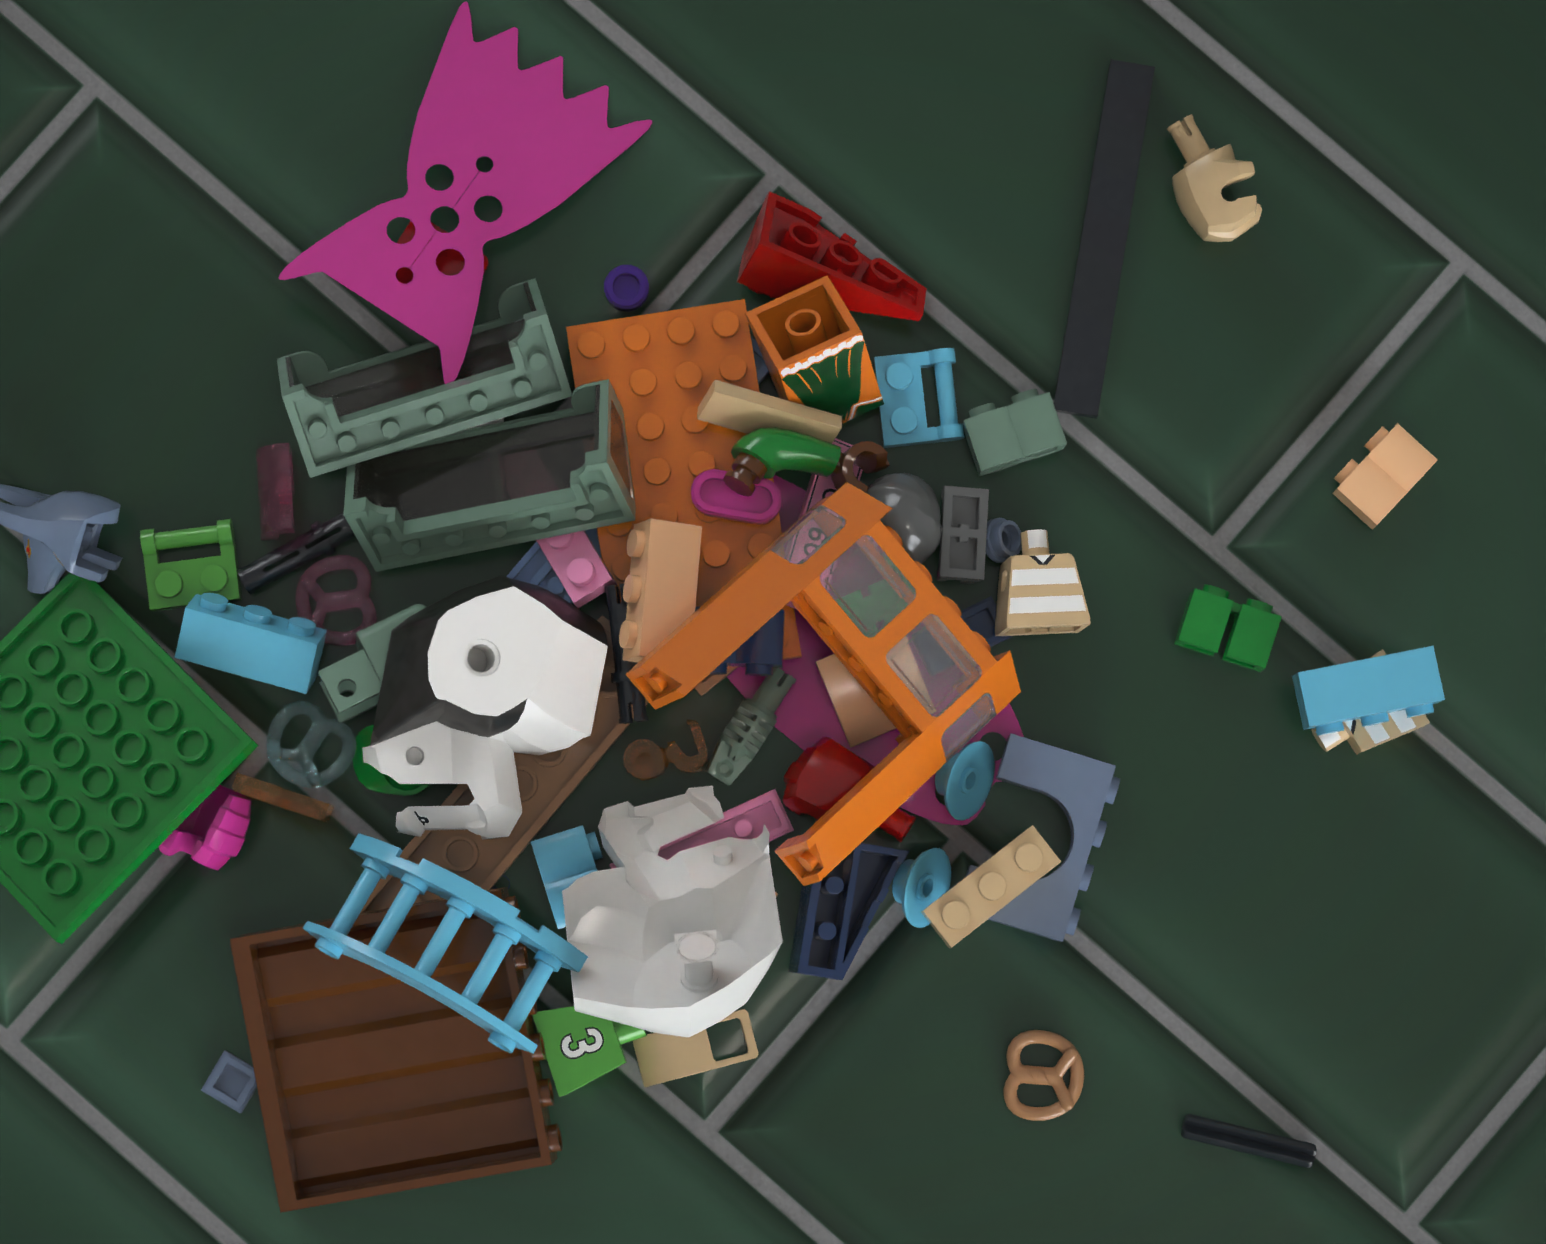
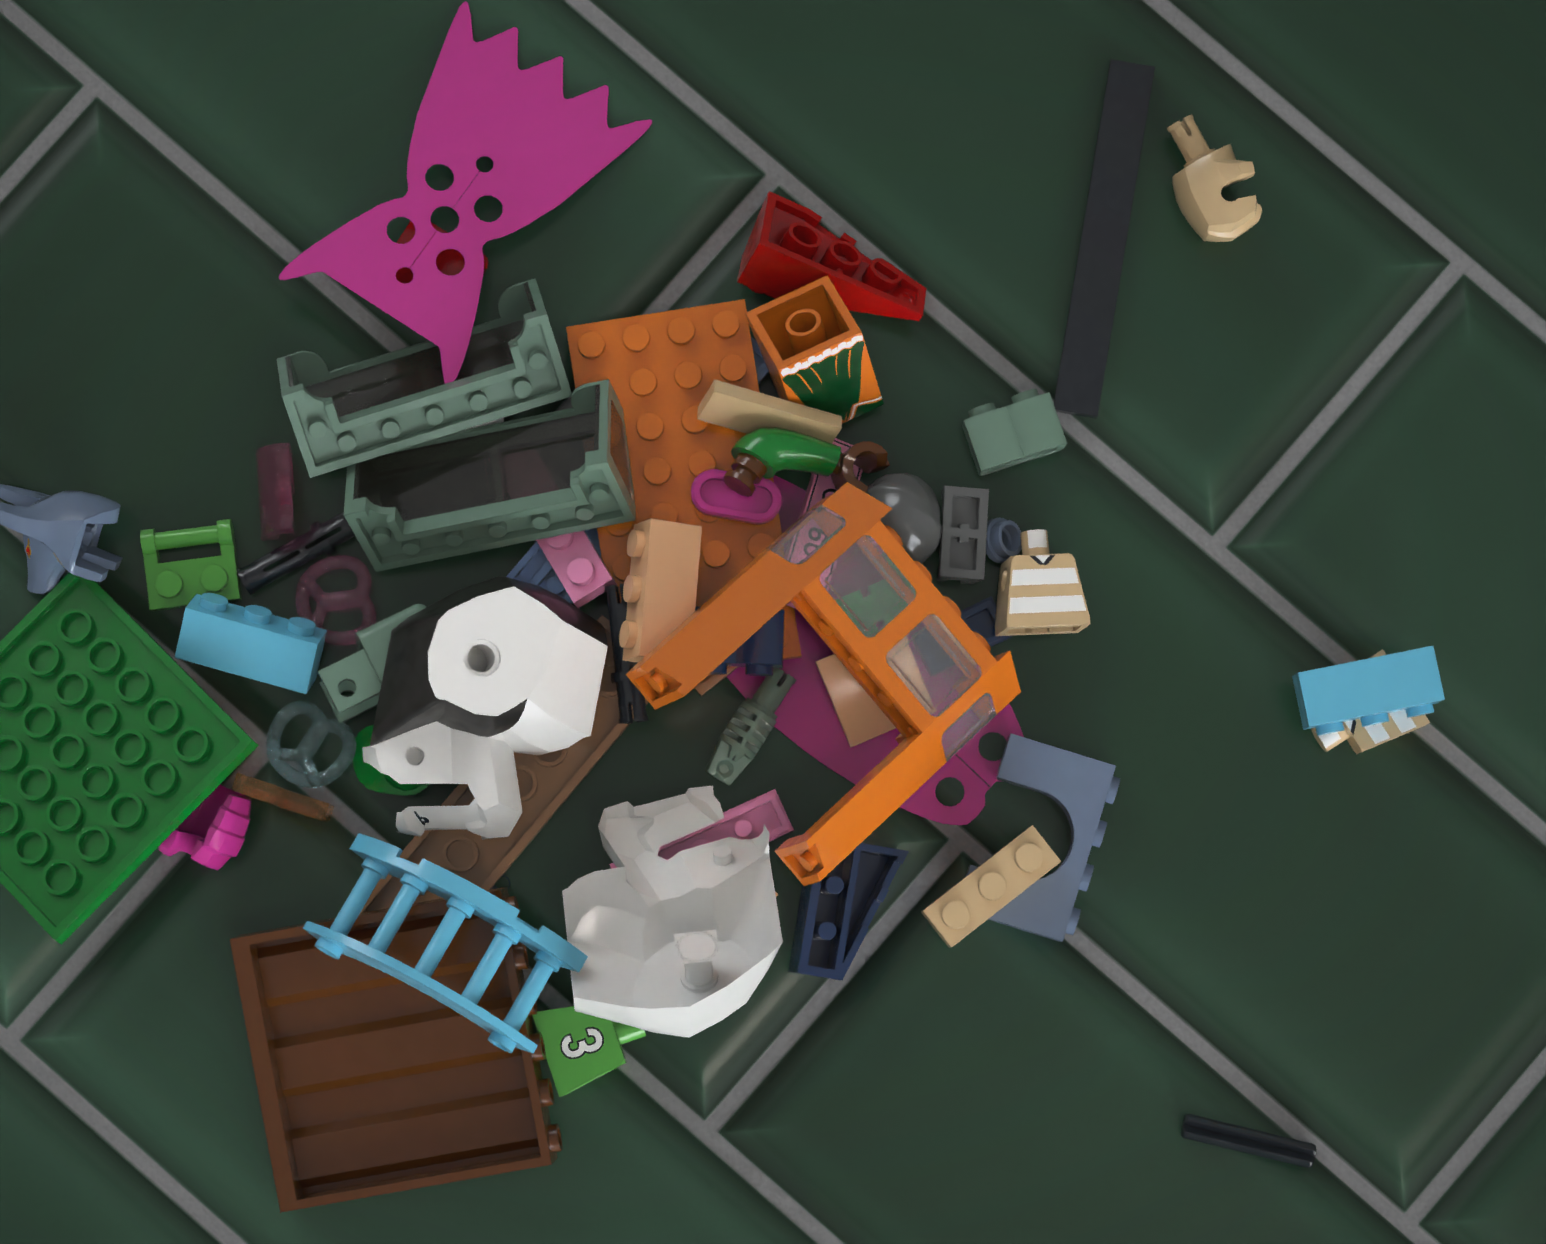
(231, 1082): sand blue tile -> none
(562, 861): medium azure brick -> none
(626, 288): dark purple tile -> none
(648, 760): clear orange leg -> none
(674, 1057): tan piece -> none
(825, 776): red piece -> none
(903, 397): medium azure plate -> none
(921, 883): medium azure piece -> none
(966, 780): medium azure piece -> none
(1043, 1075): medium nougat piece -> none
(1250, 633): green piece -> none
(1384, 475): light nougat brick -> none

